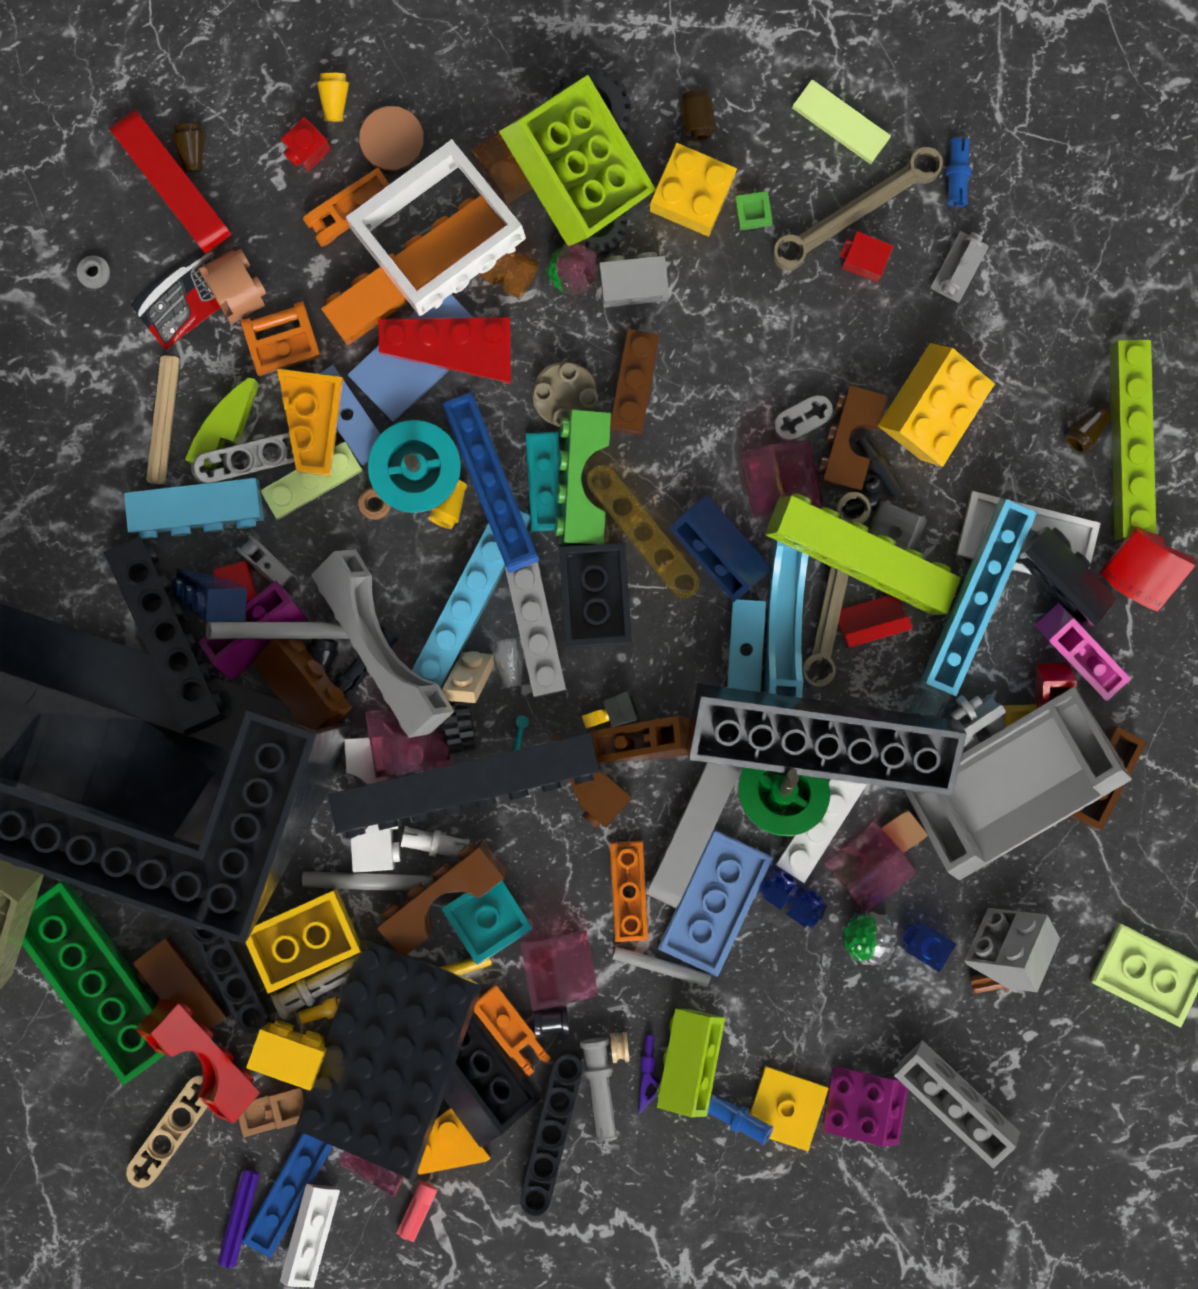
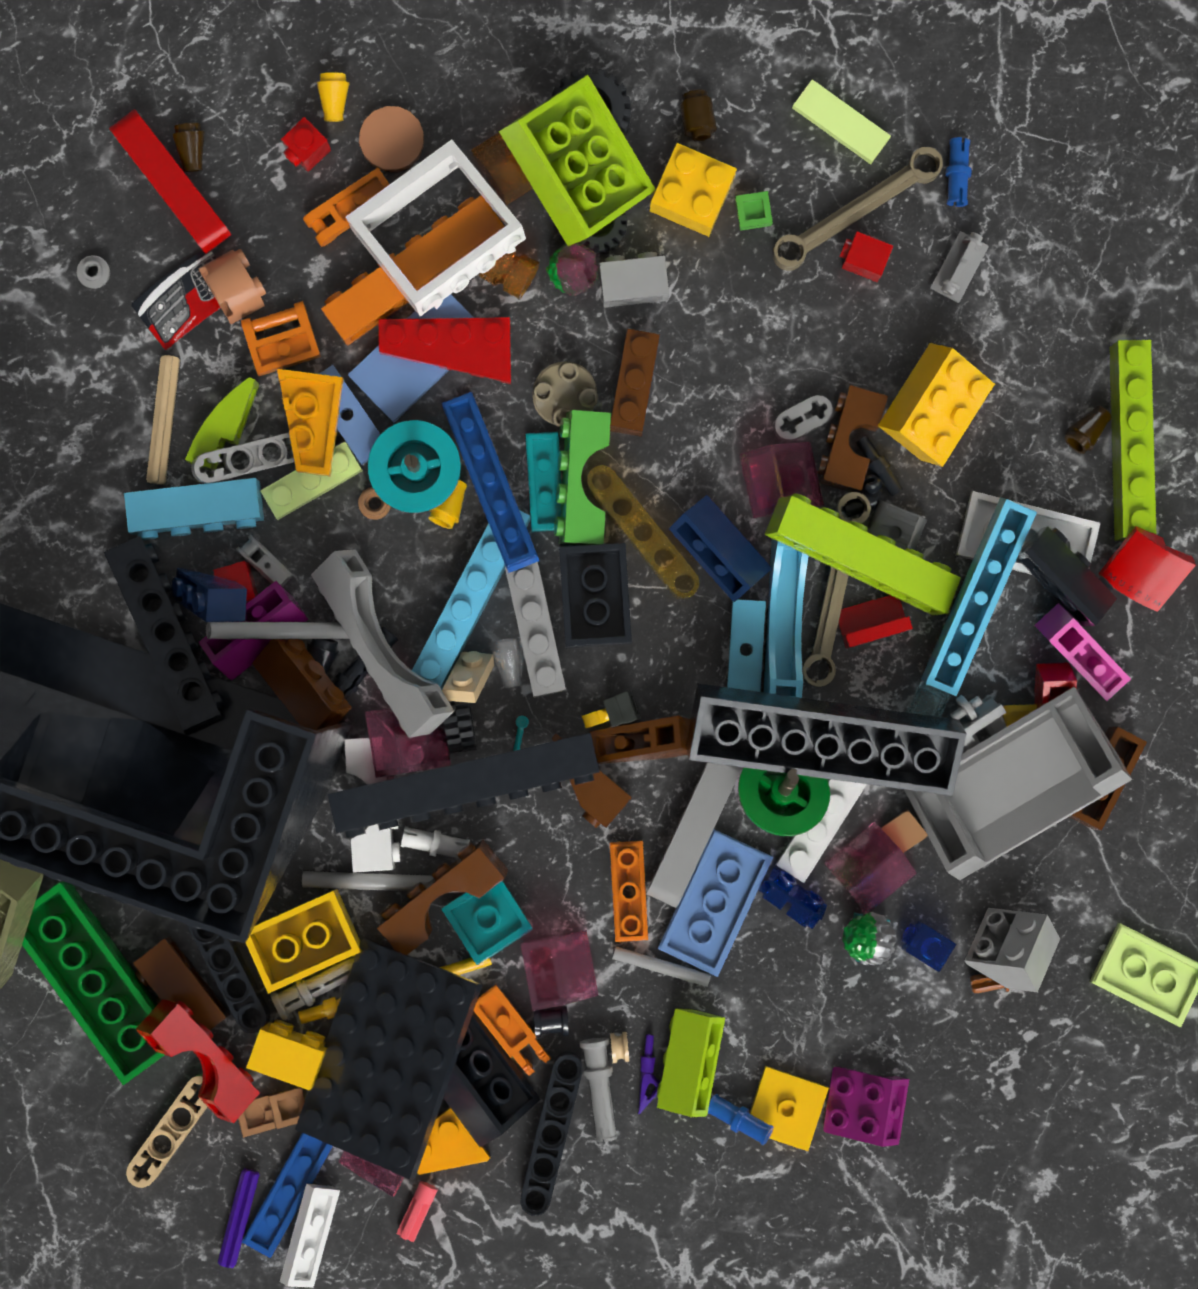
(957, 1104): light grey brick -> none

